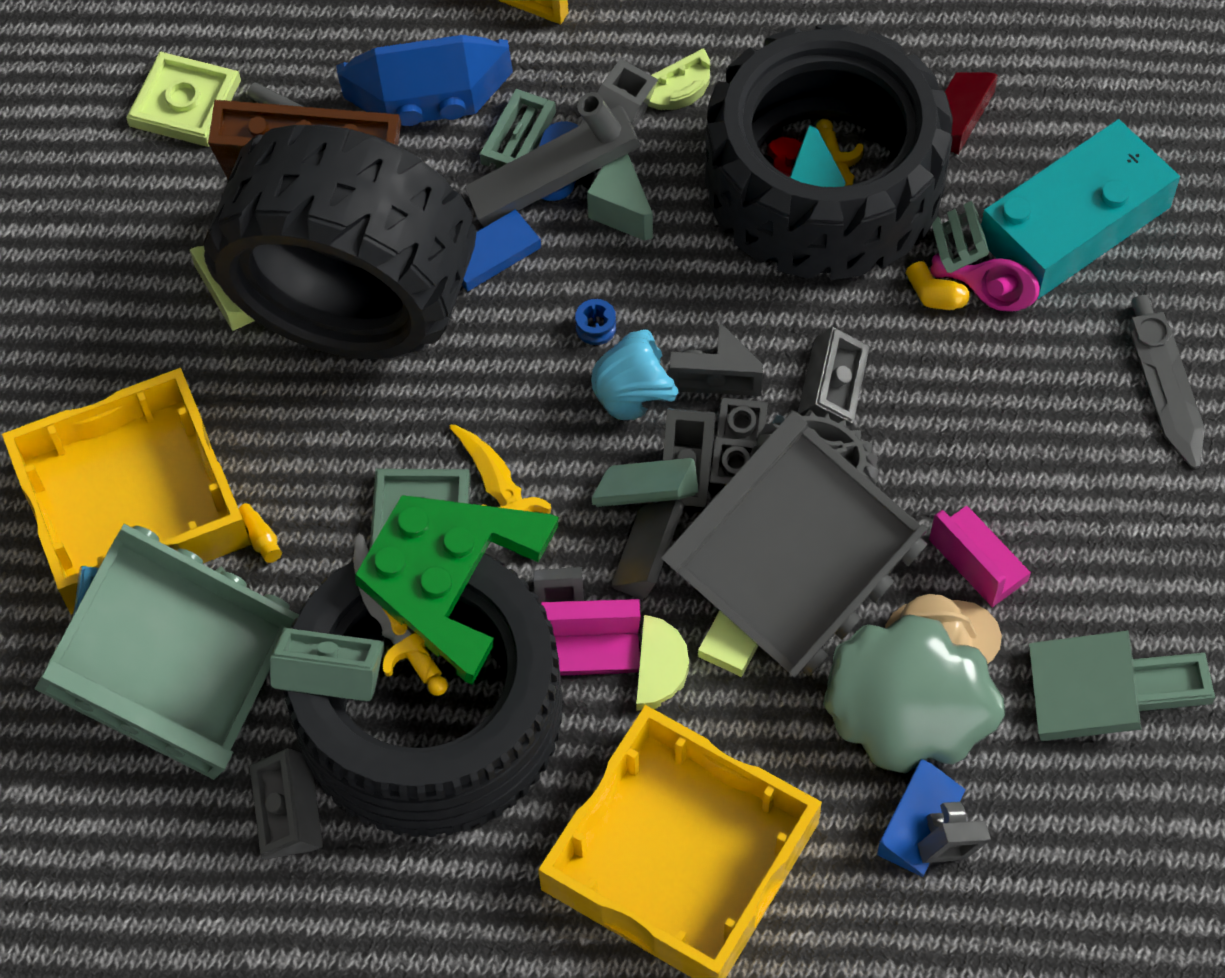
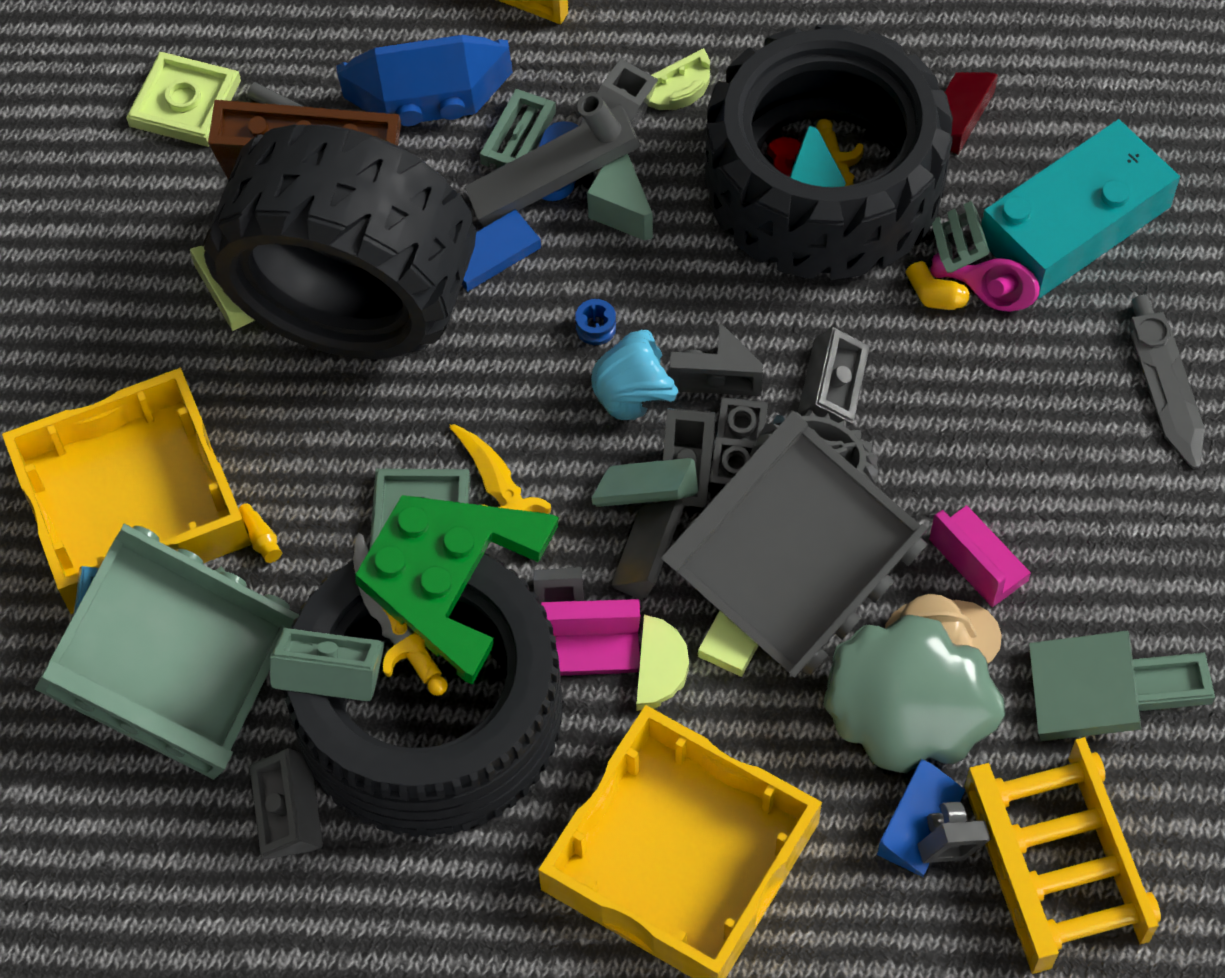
(1026, 889): none -> yellow fence

